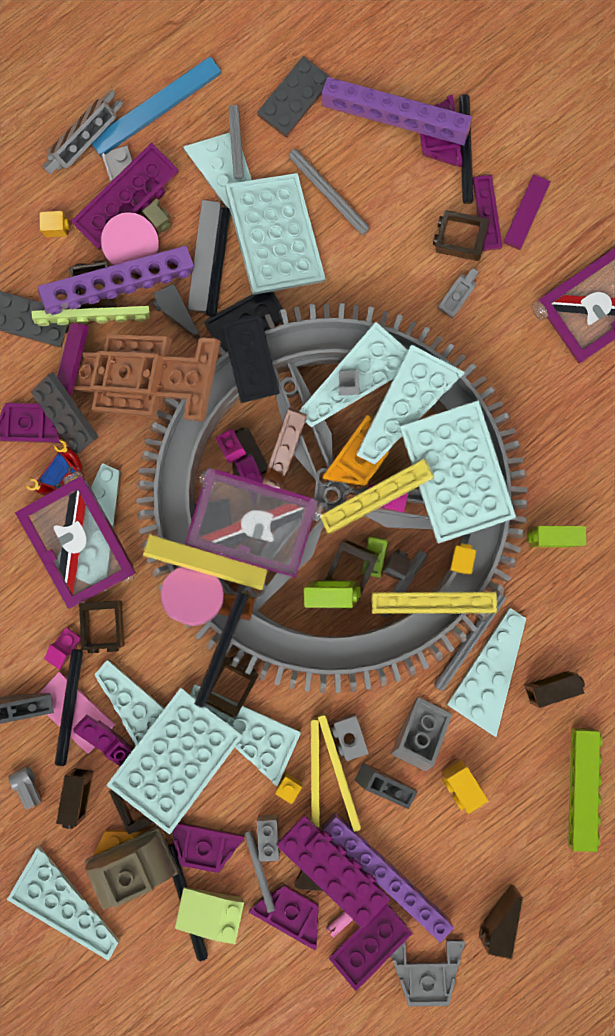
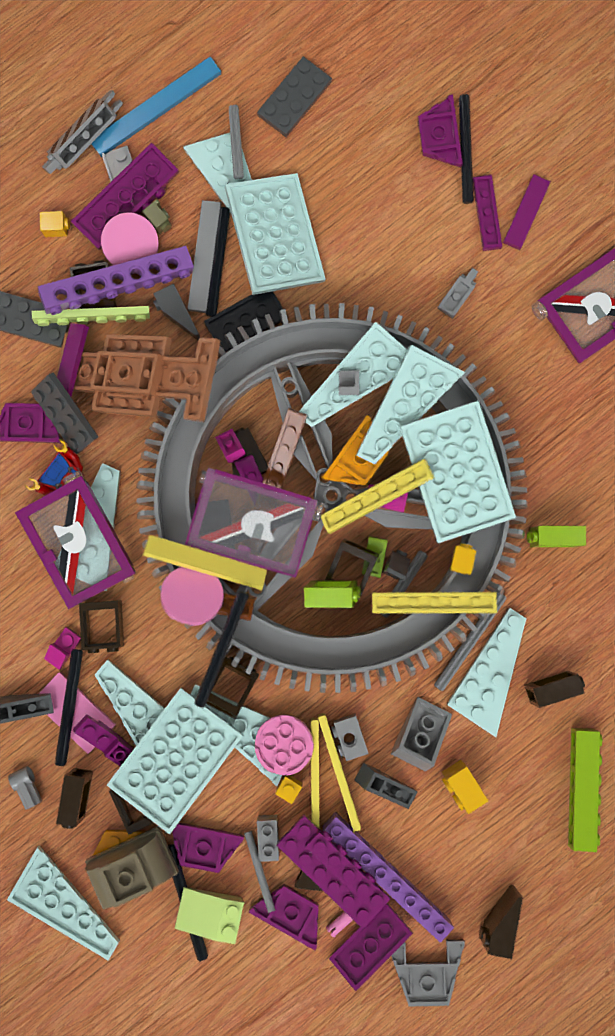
(250, 358): black tile -> none
(284, 745): none -> bright pink tile
(328, 191): light grey axle -> none
(396, 111): medium lavender brick -> none
(456, 250): dark brown window -> none

